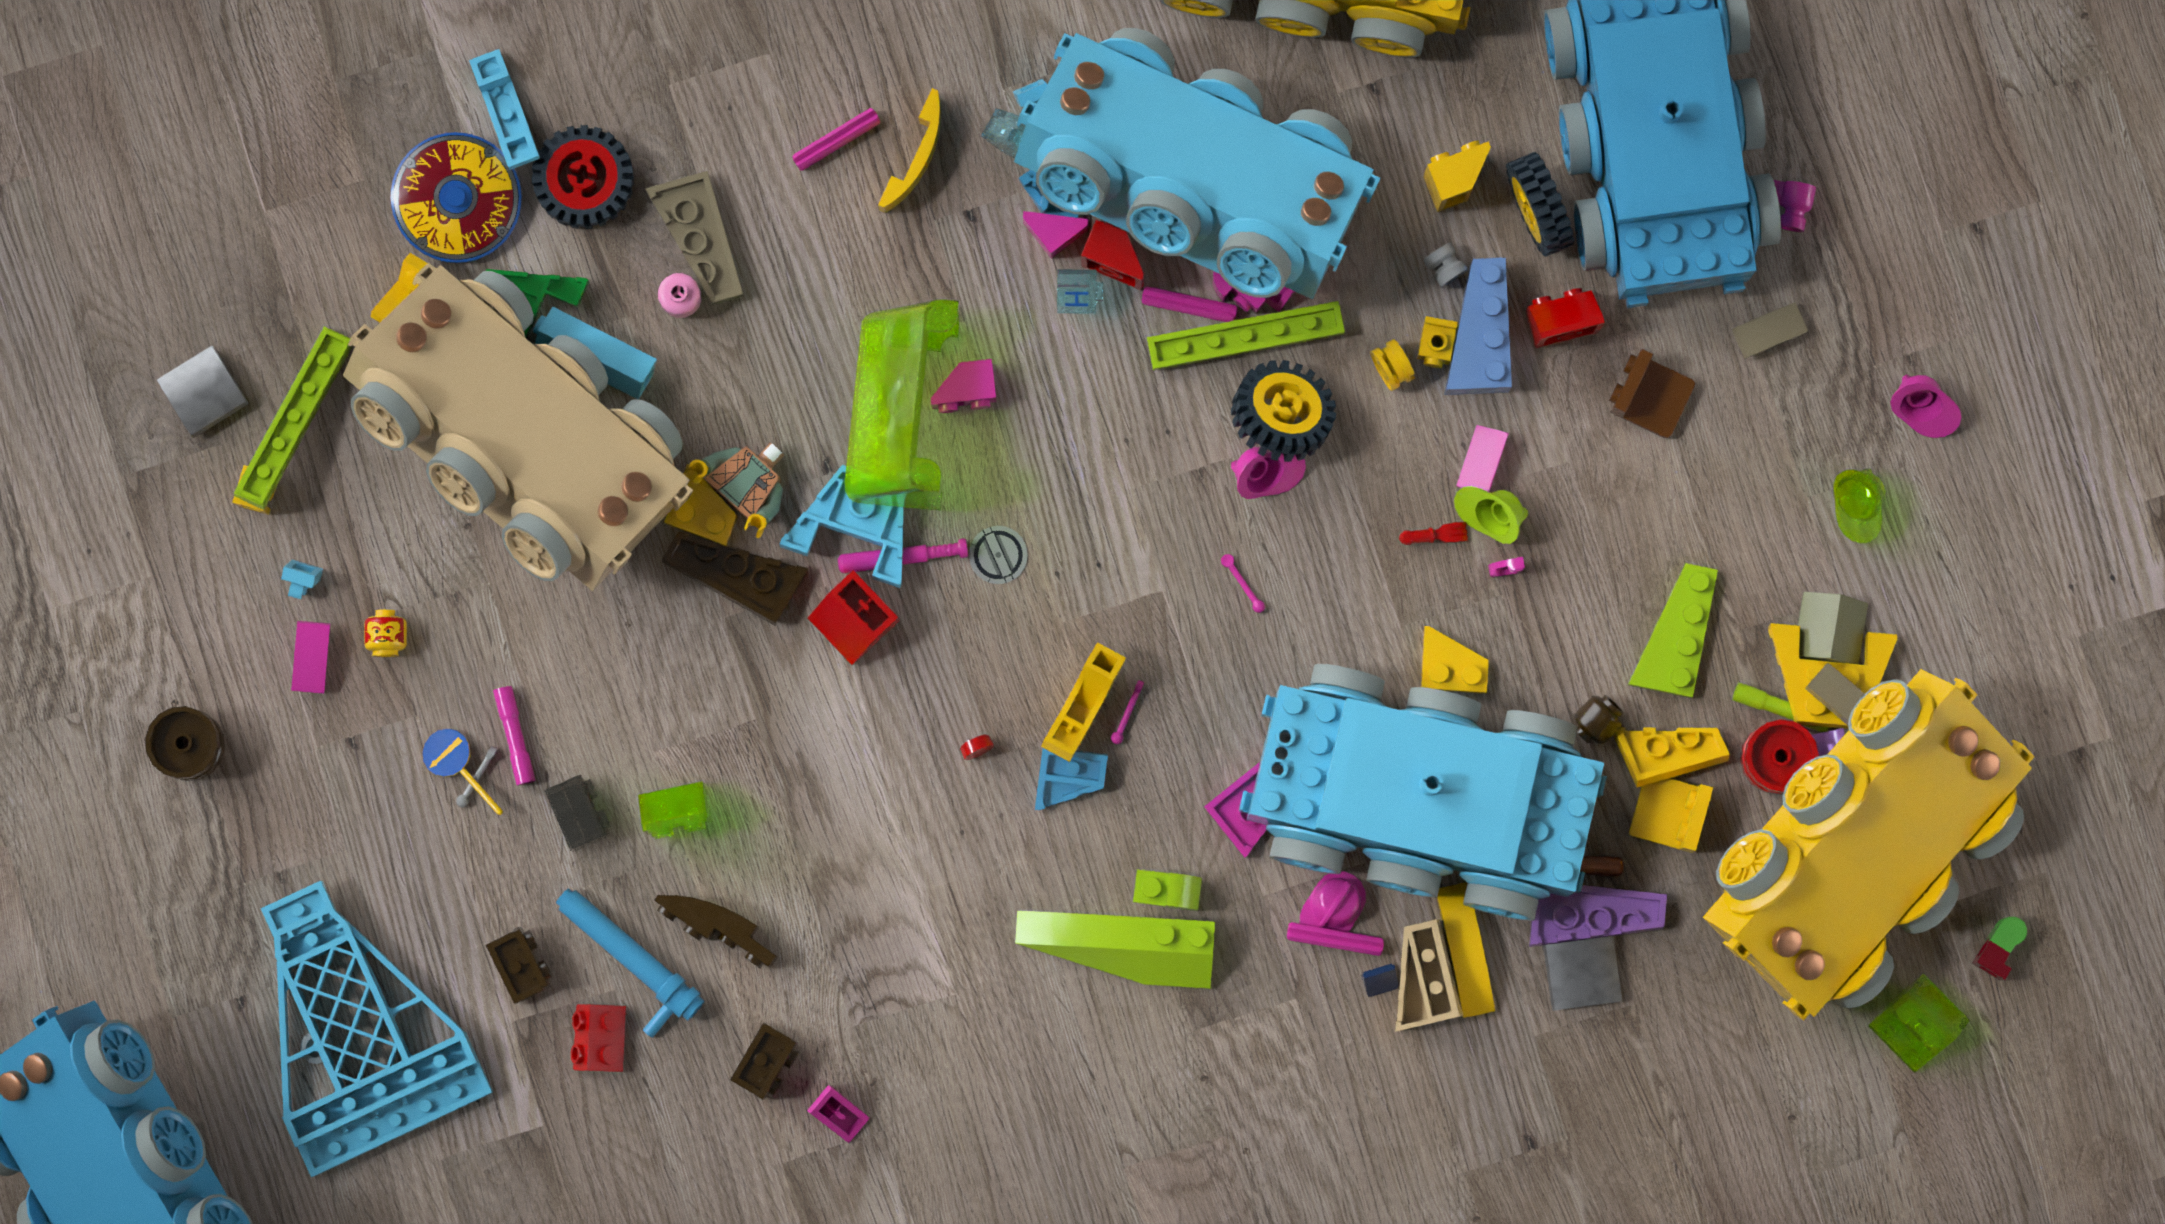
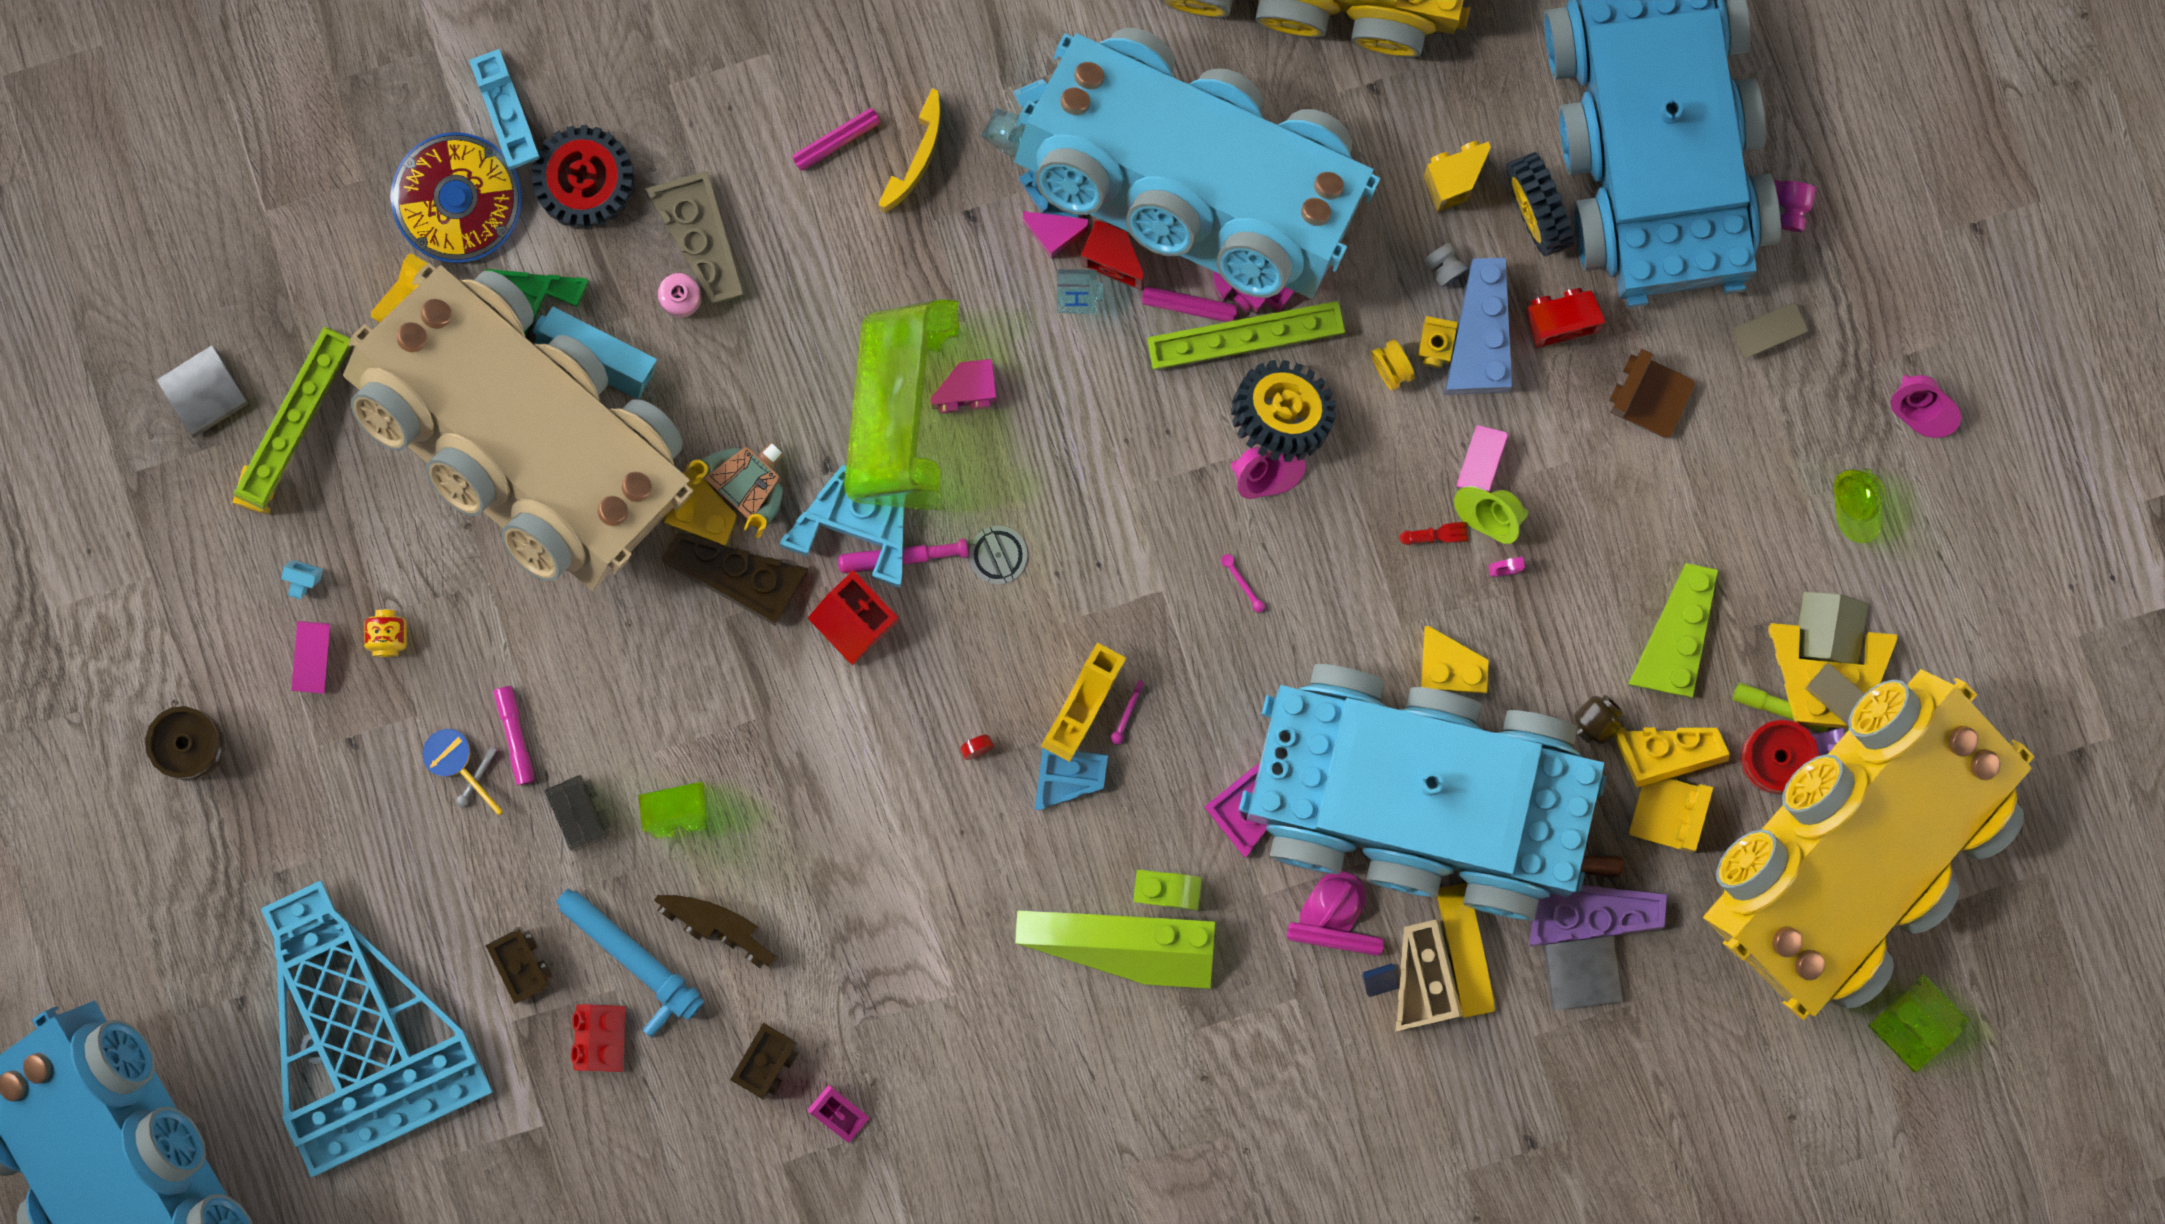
(1999, 946): leg -> none

